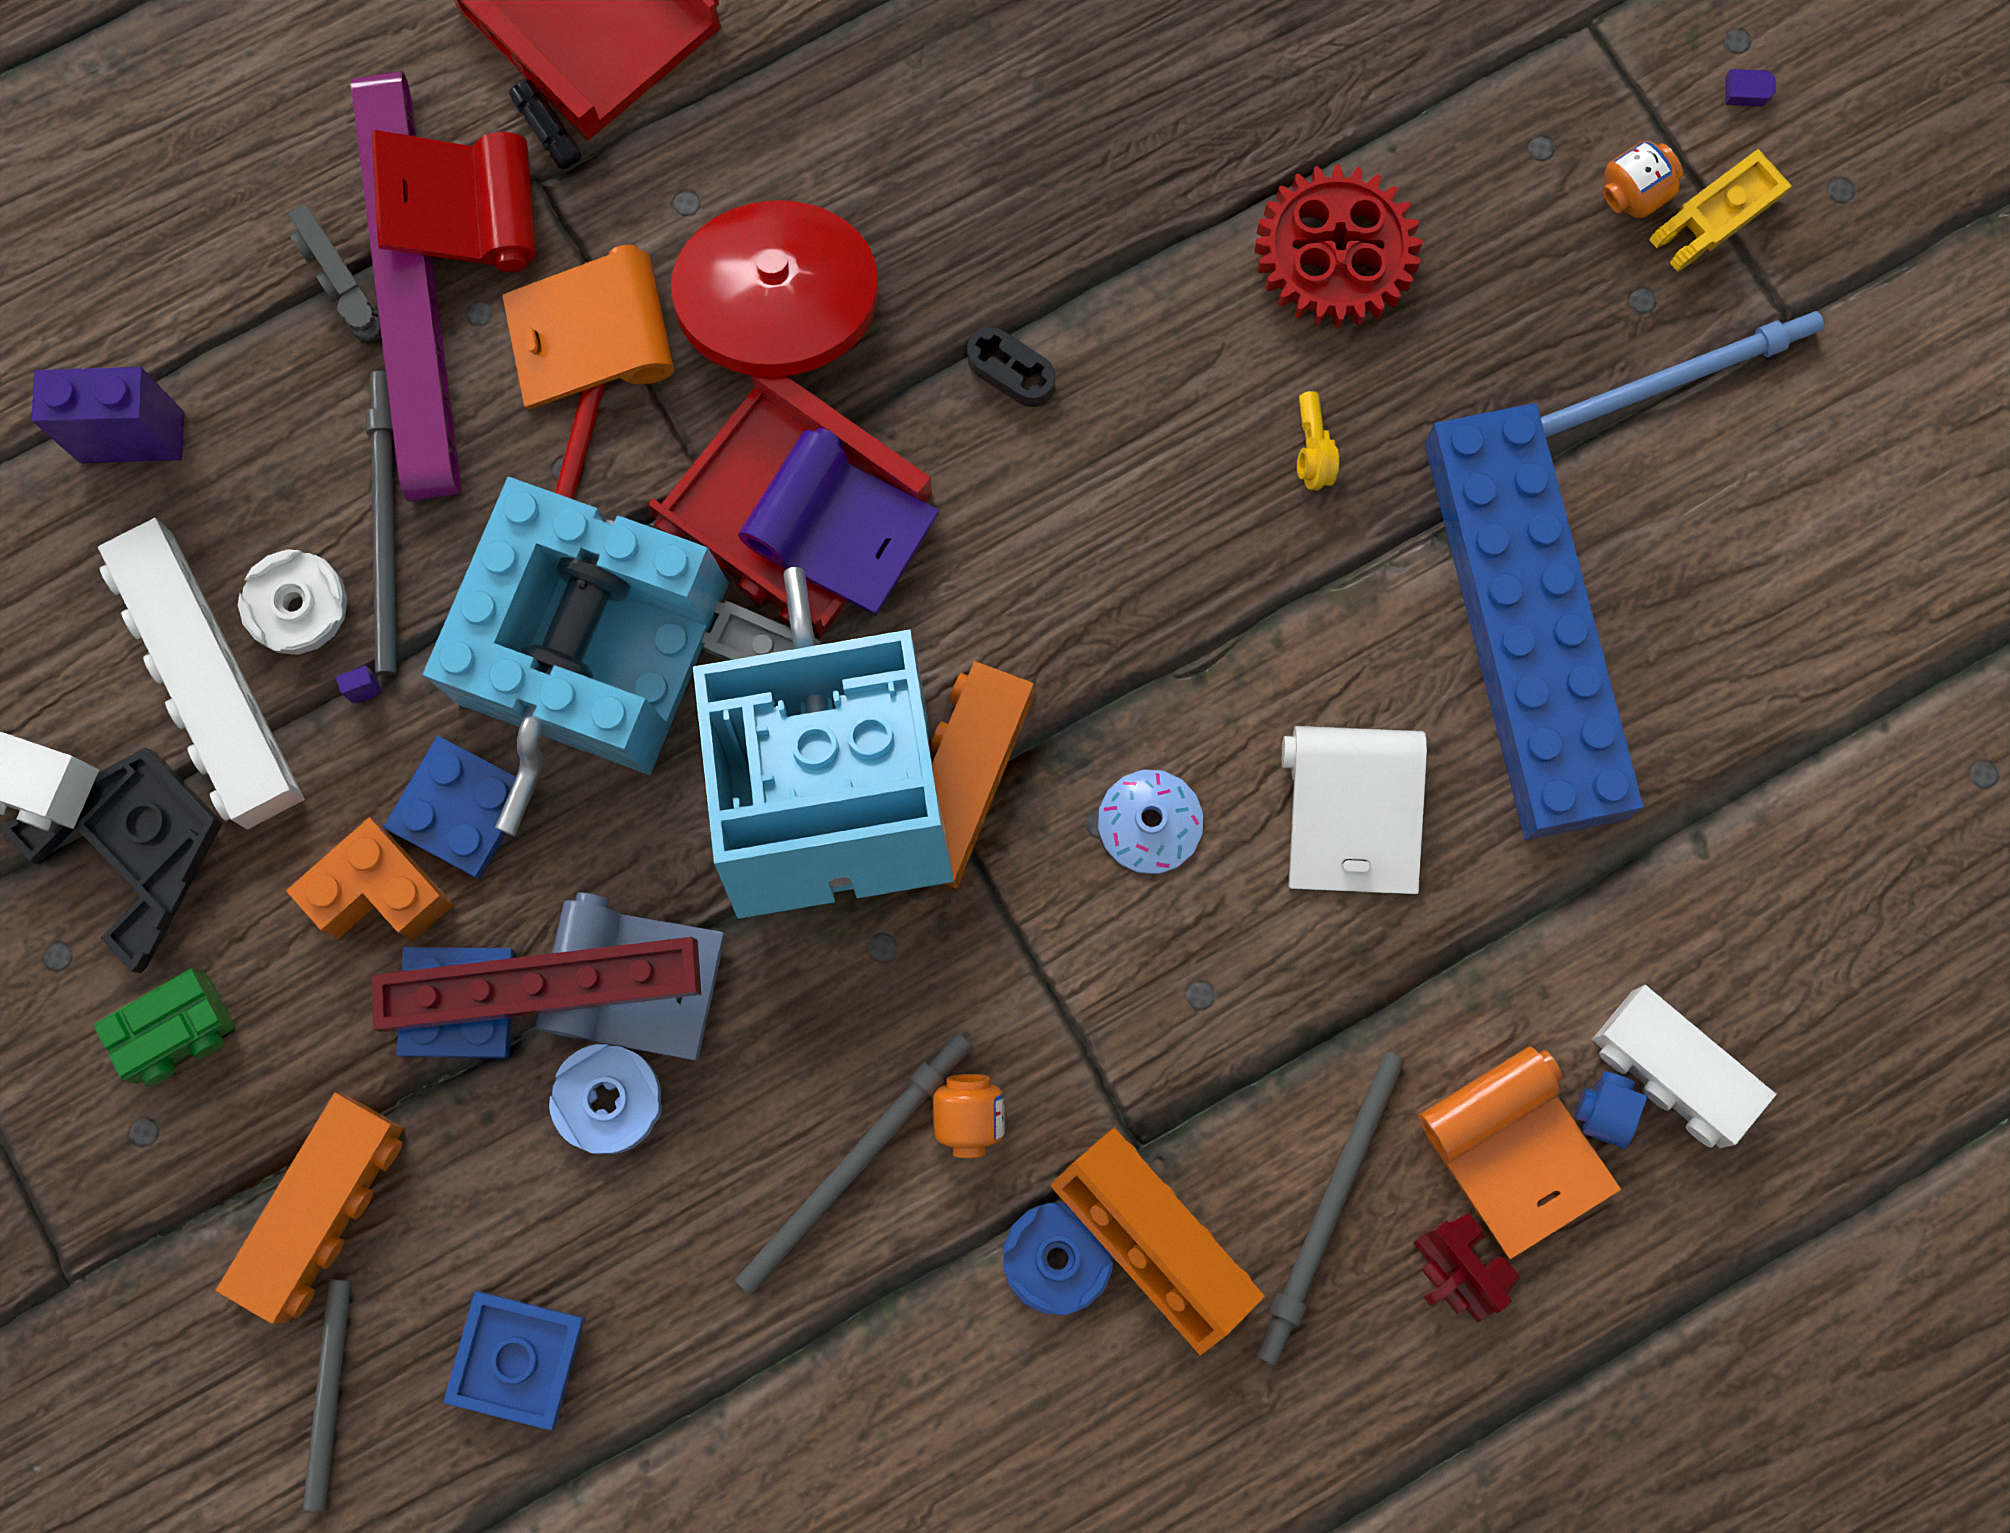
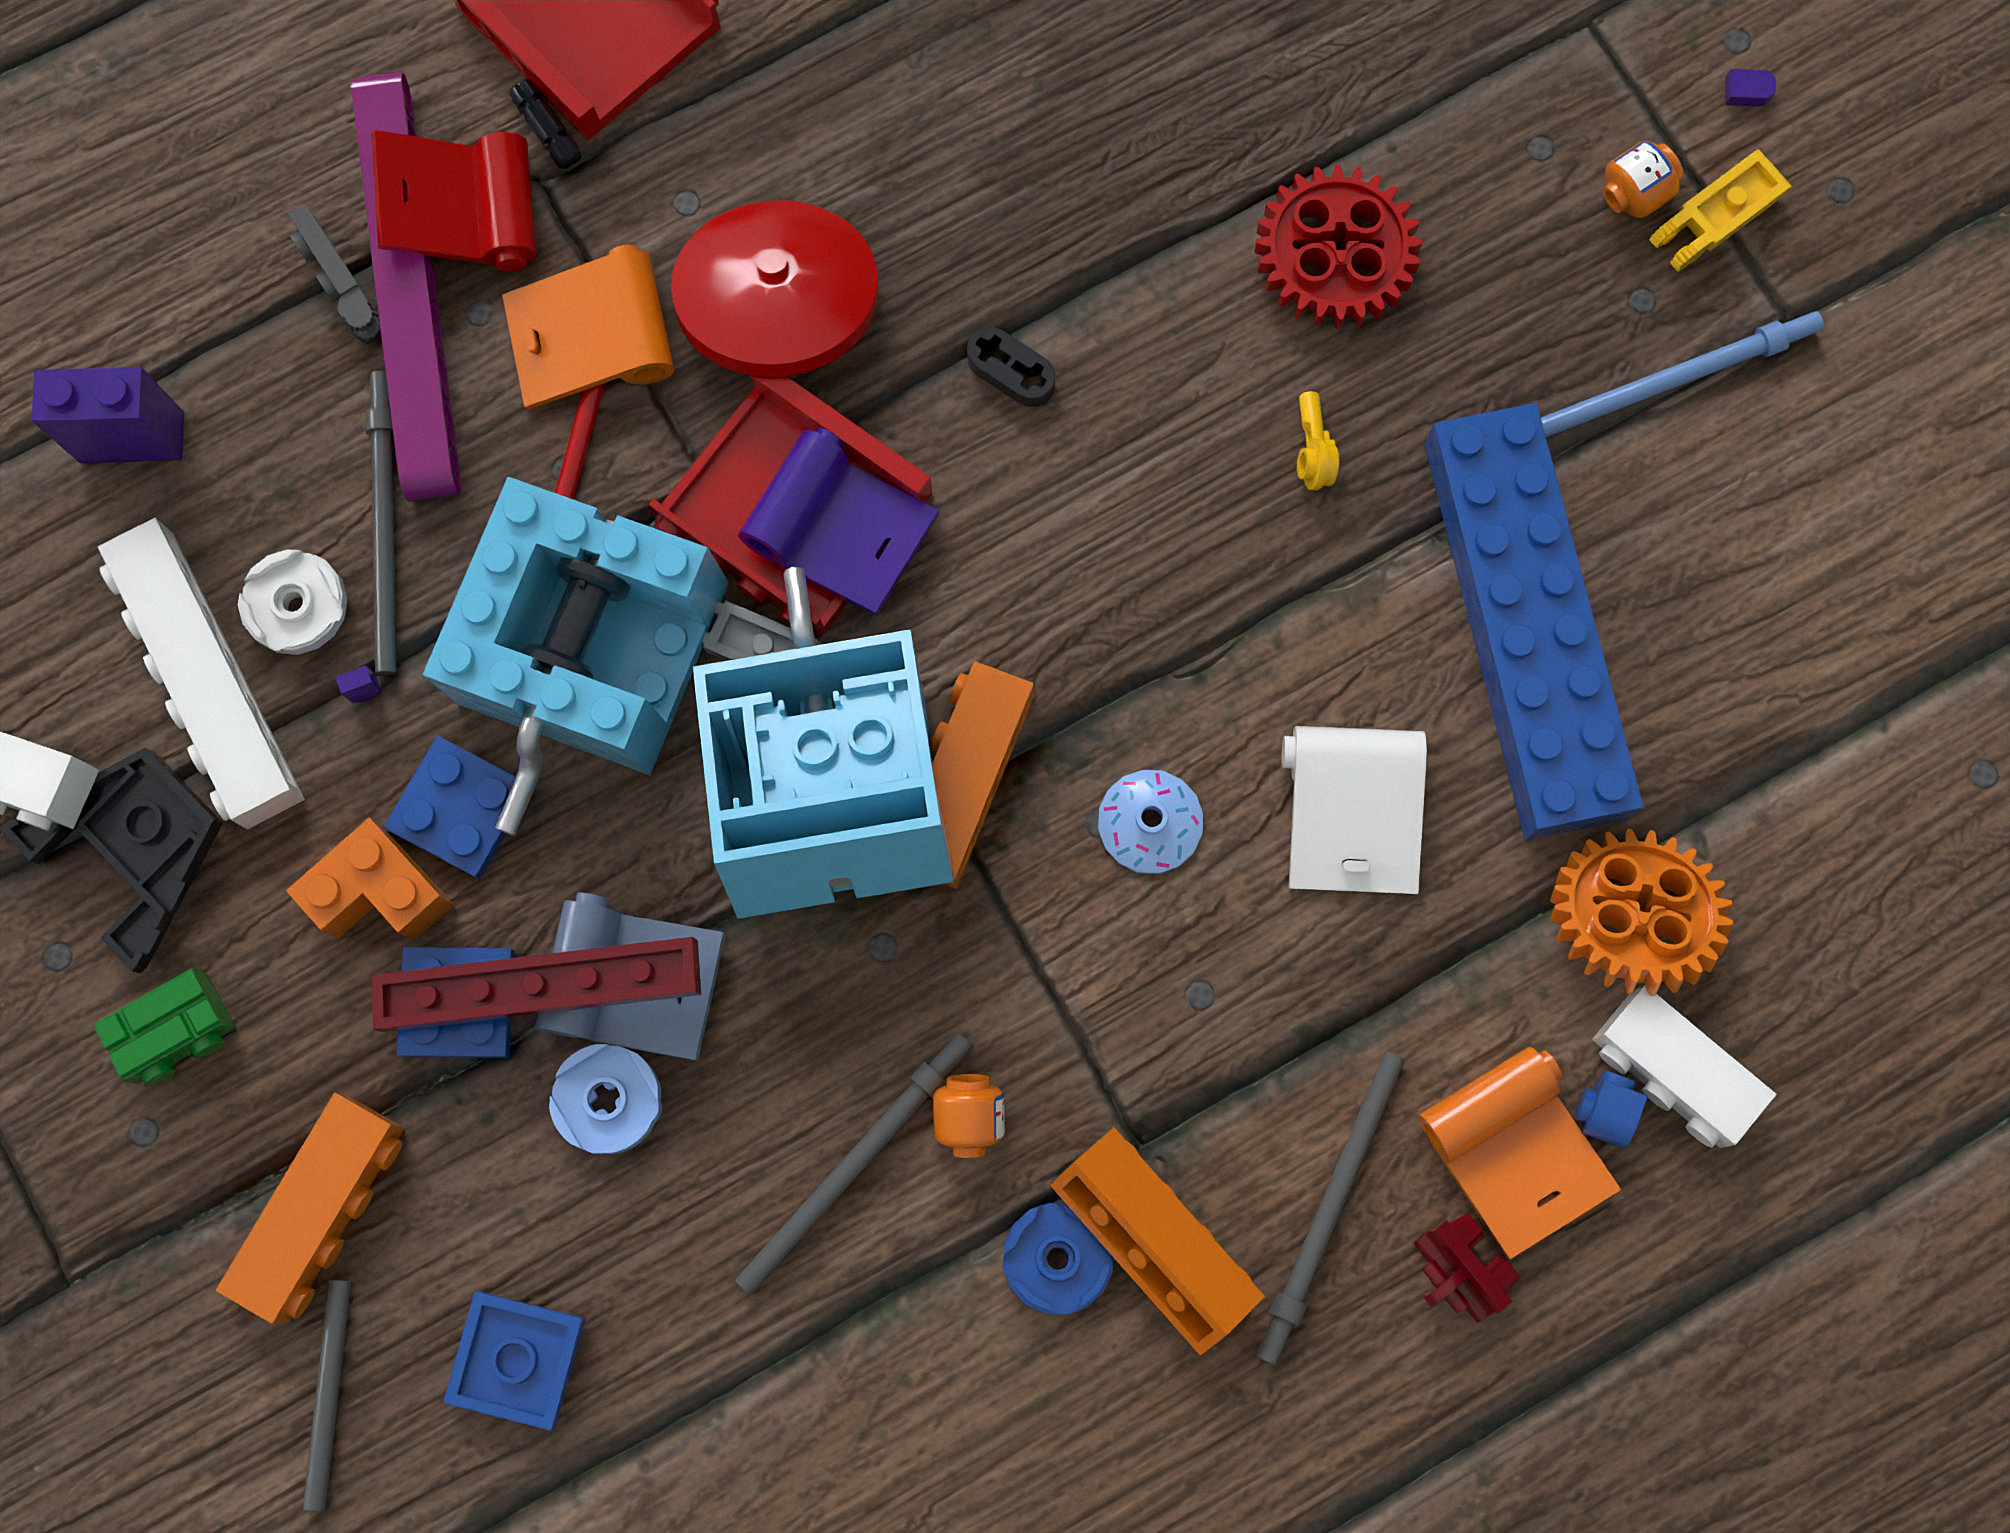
(1641, 912): none -> orange gear

